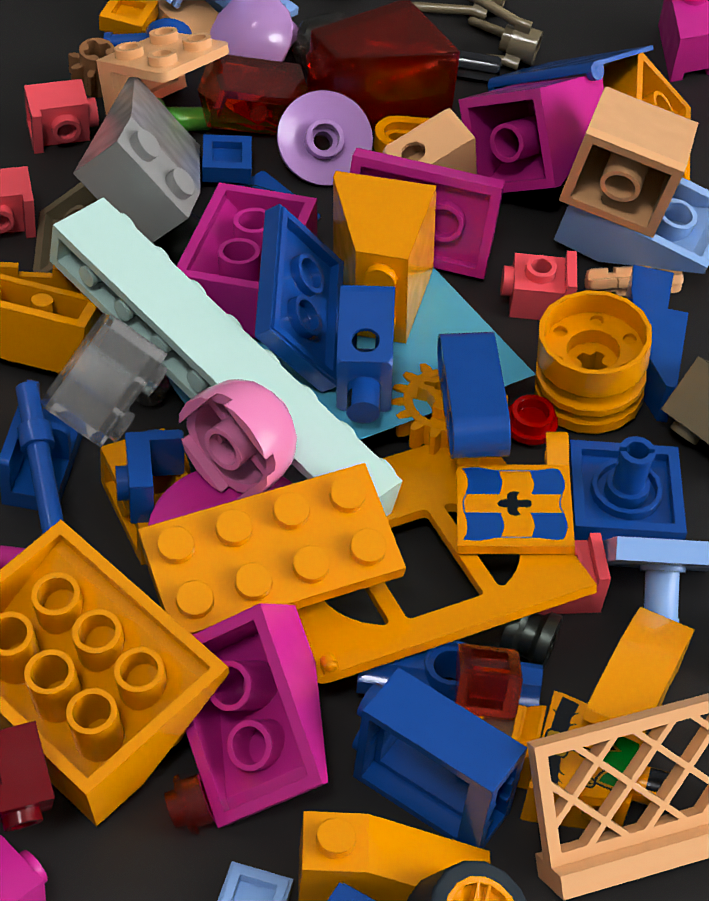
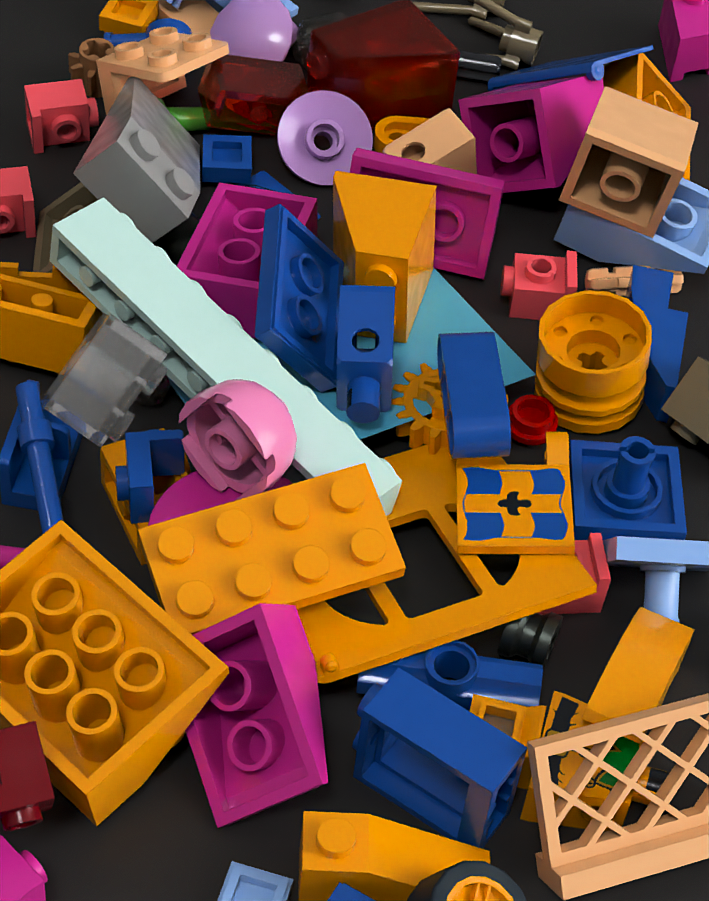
(189, 803): clear red plate -> none
(488, 680): clear red slope -> none

